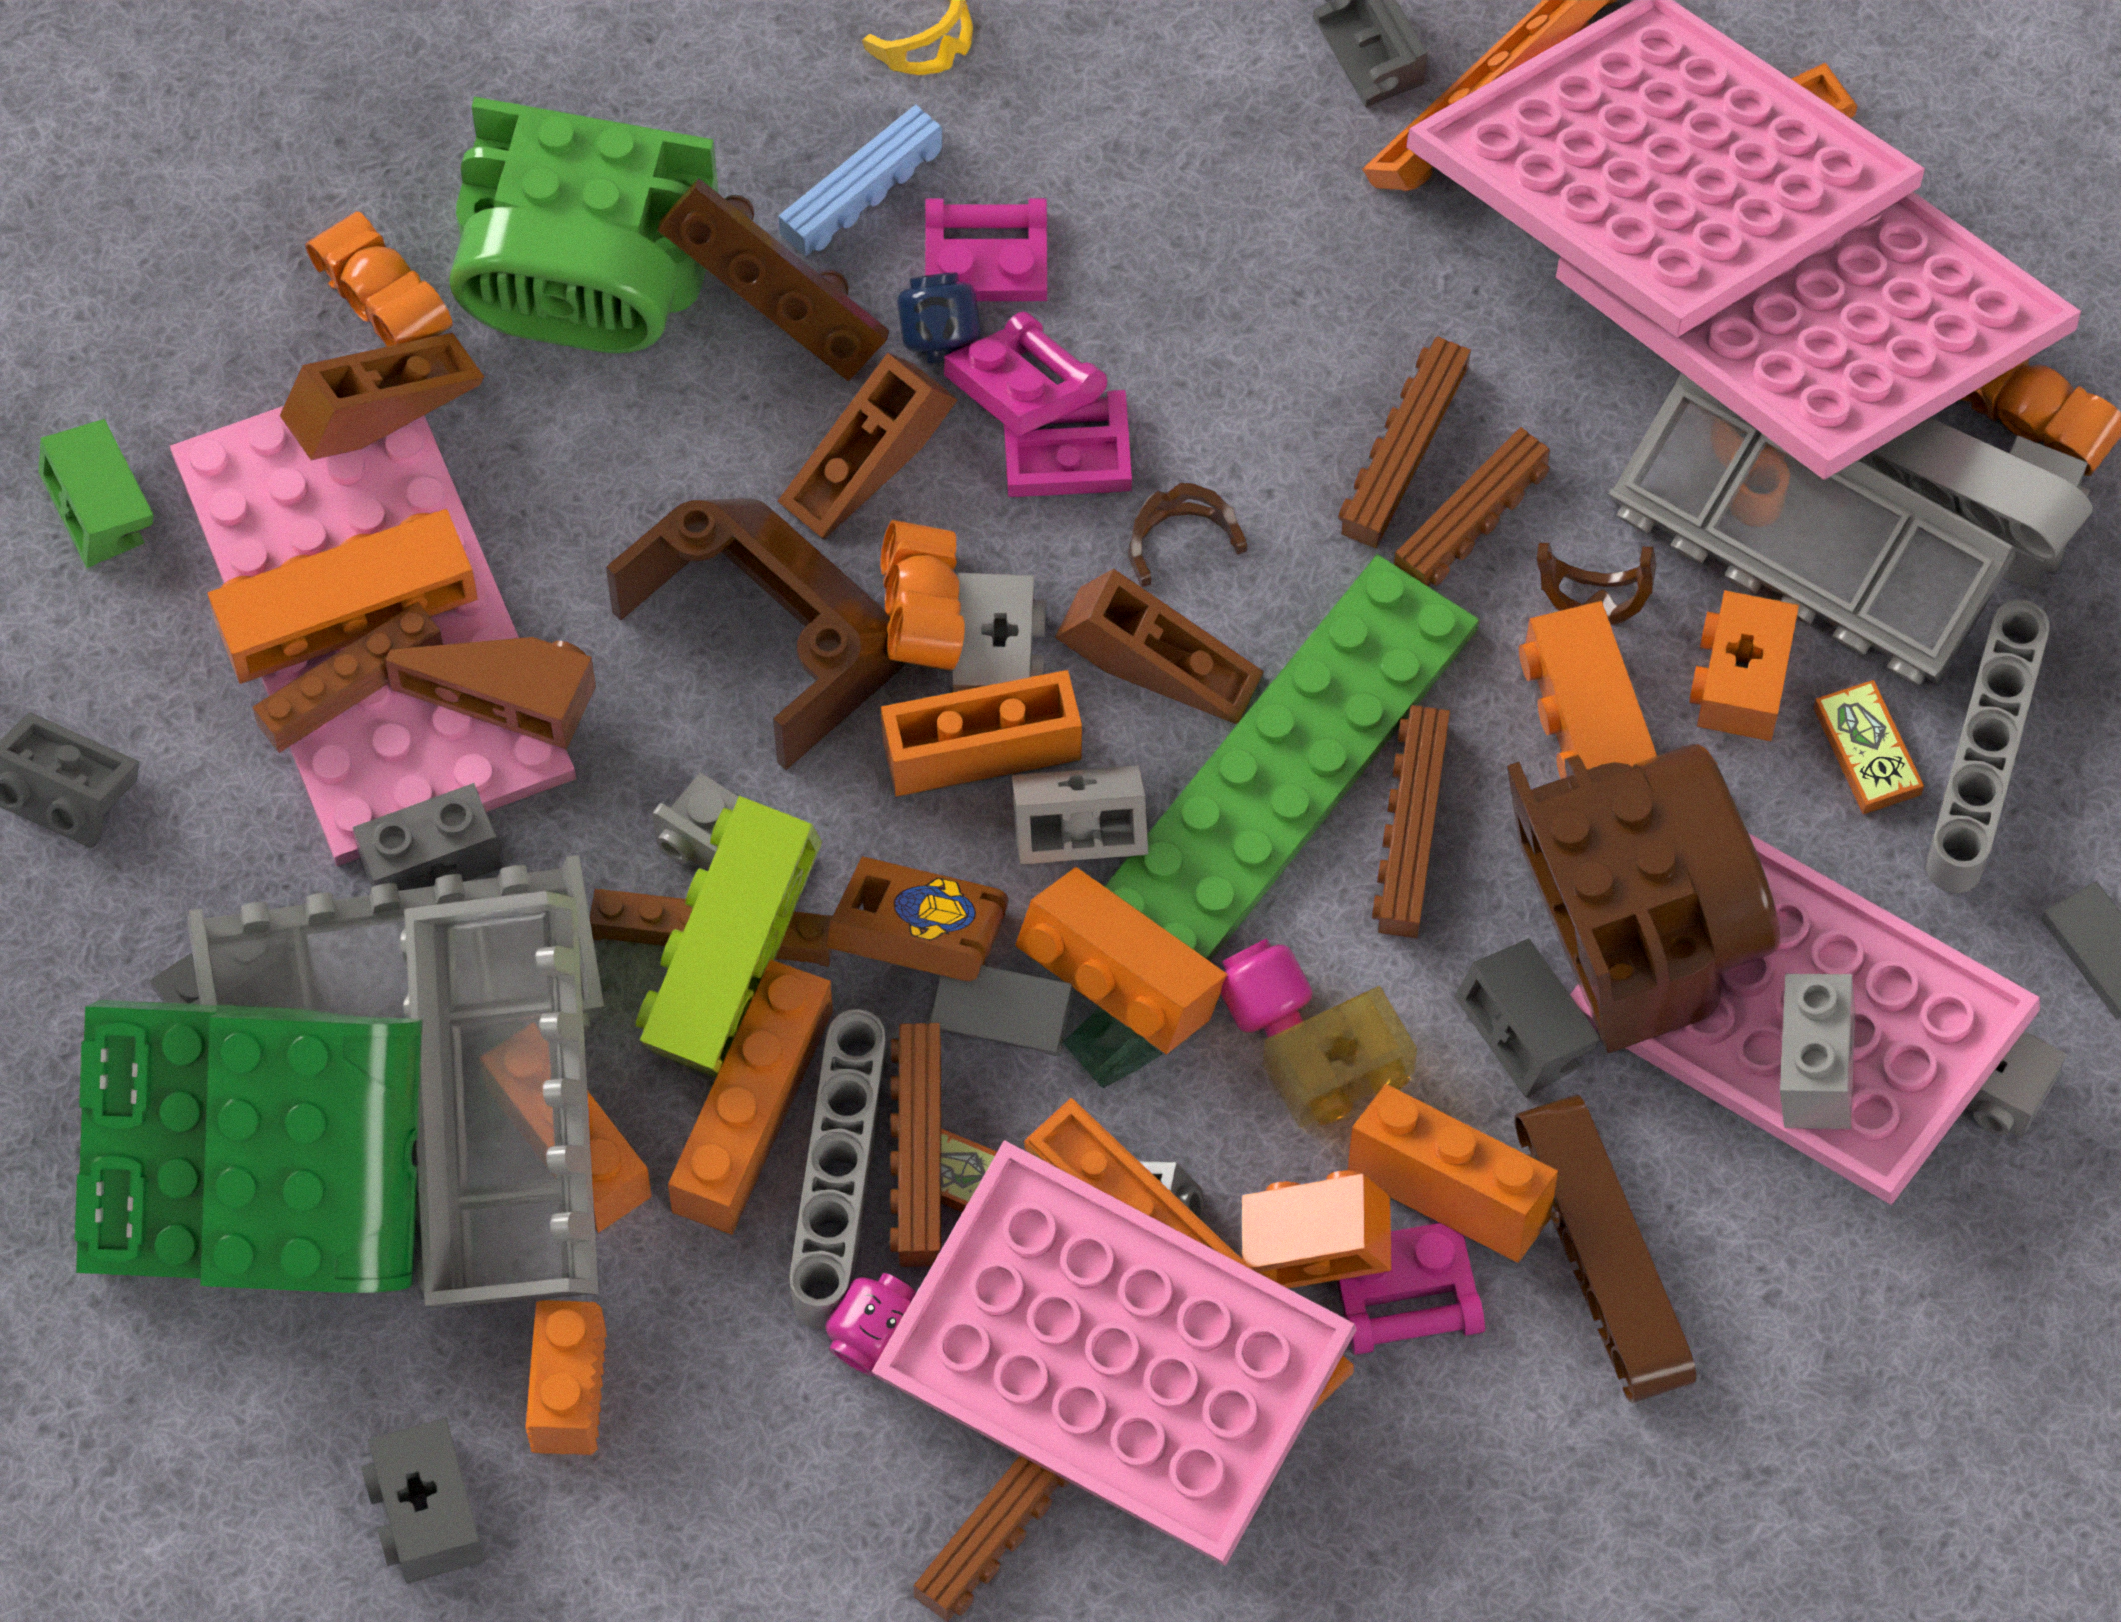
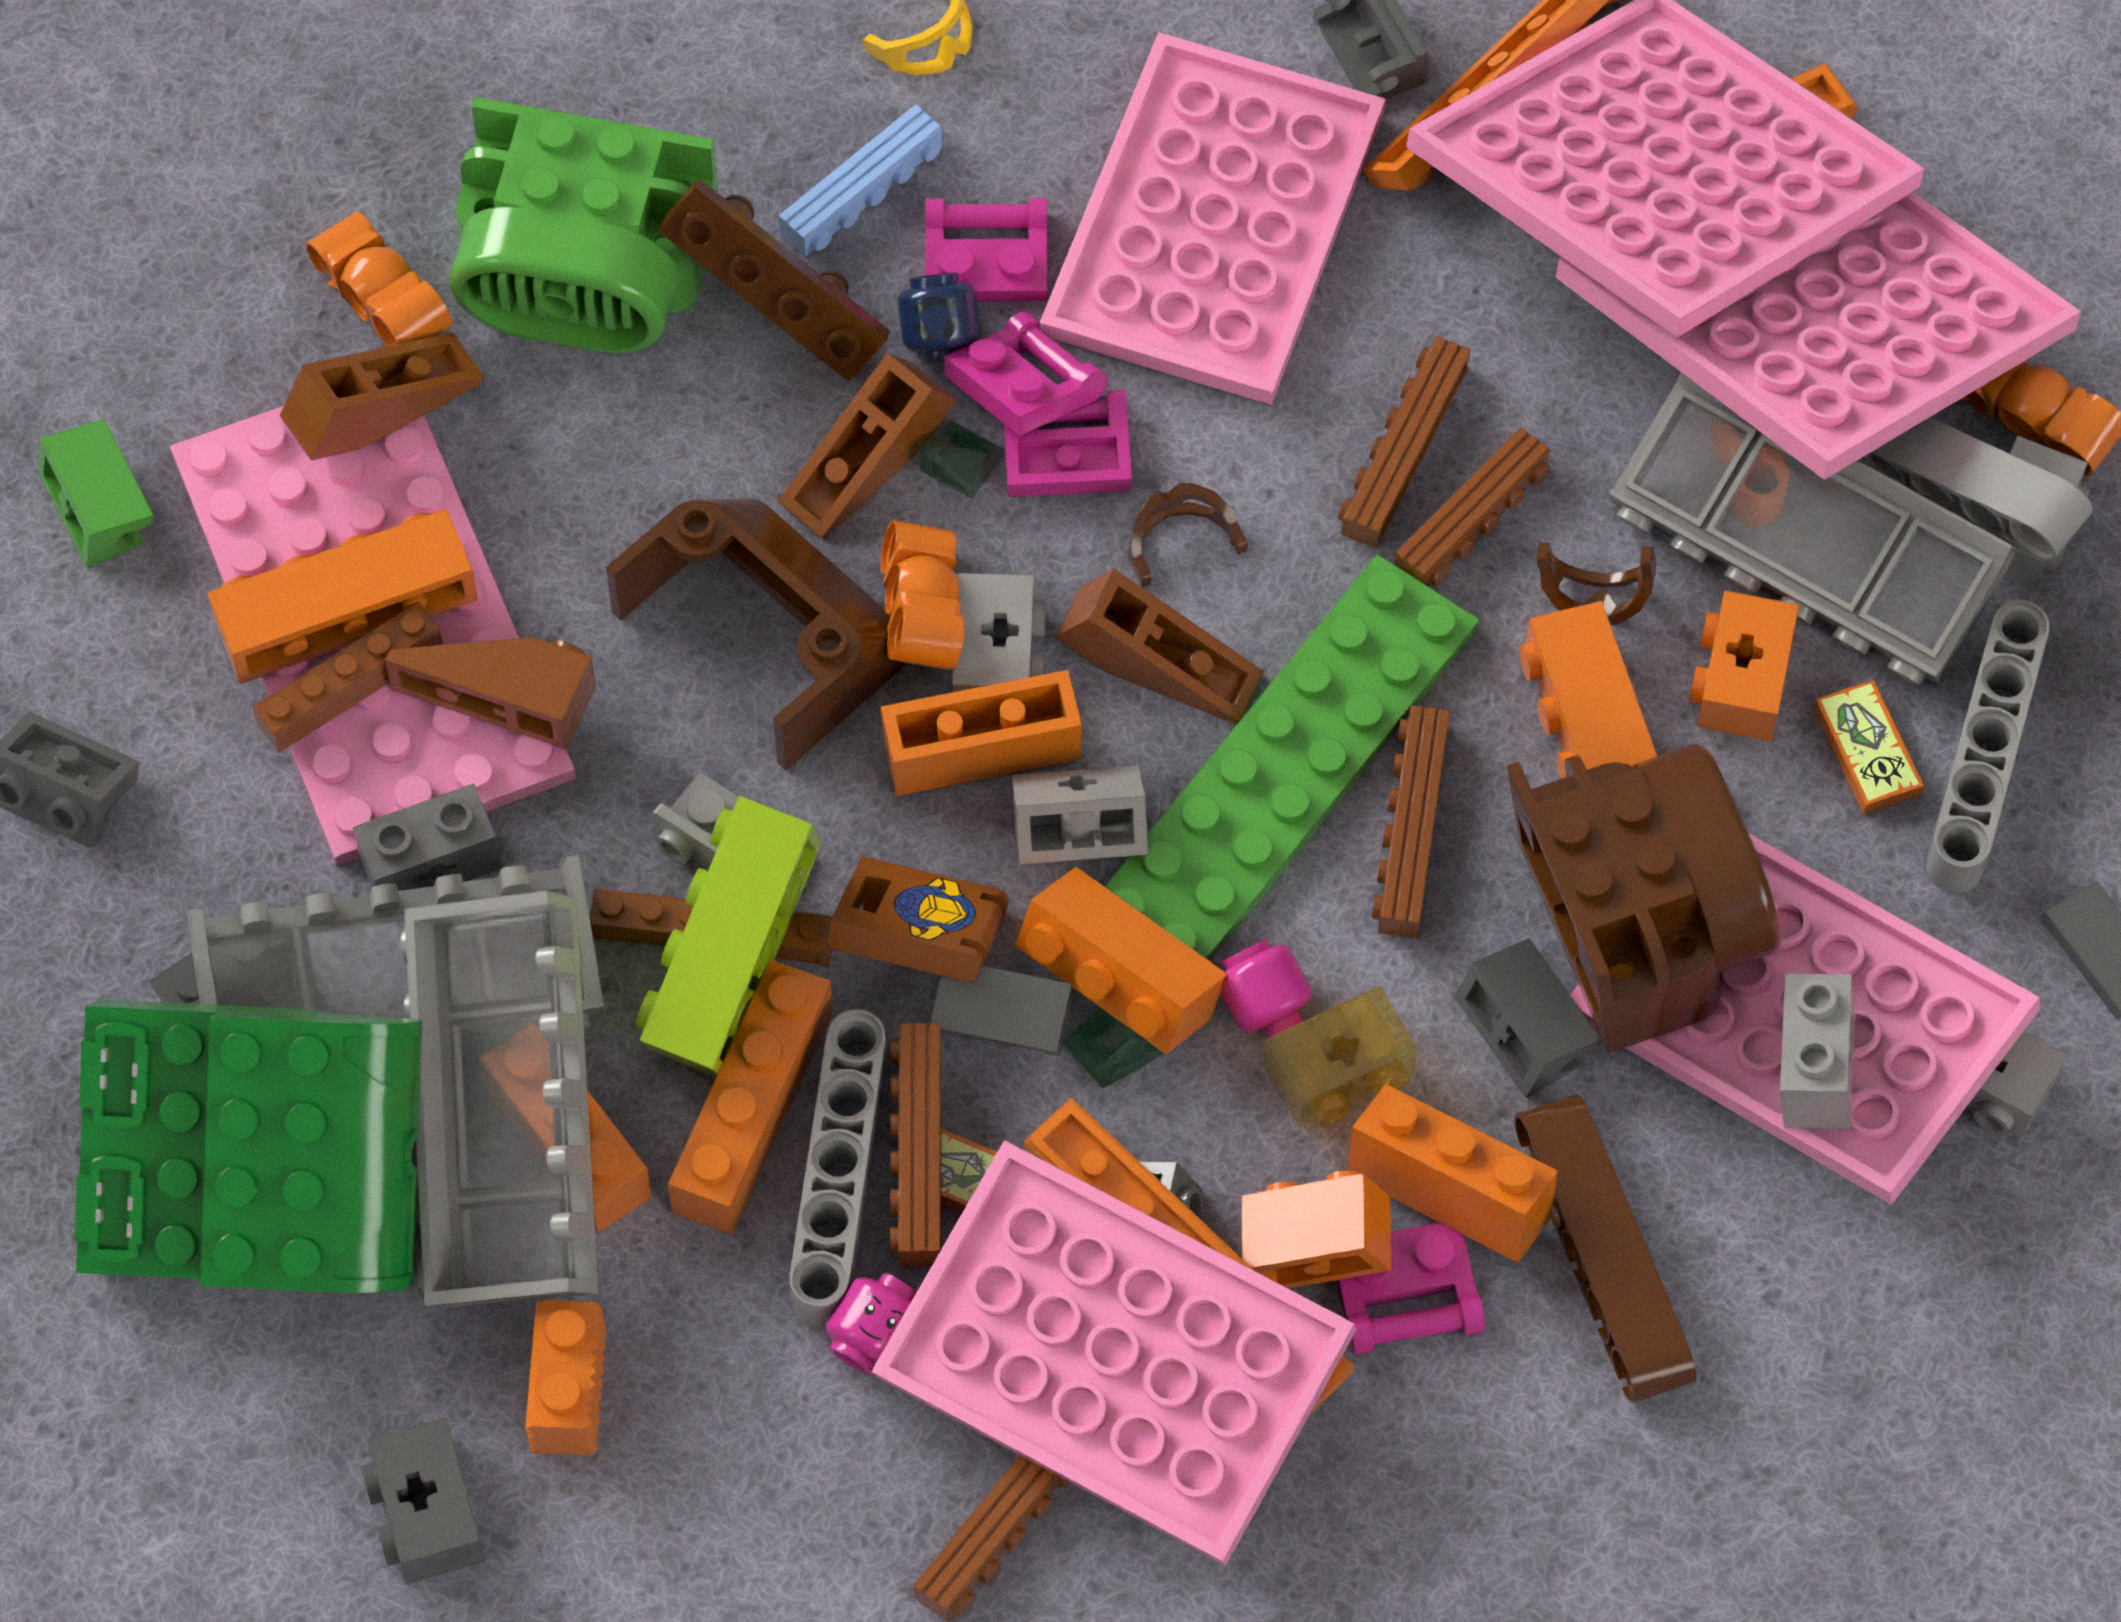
(959, 458): none -> clear green slope
(1213, 218): none -> bright pink plate

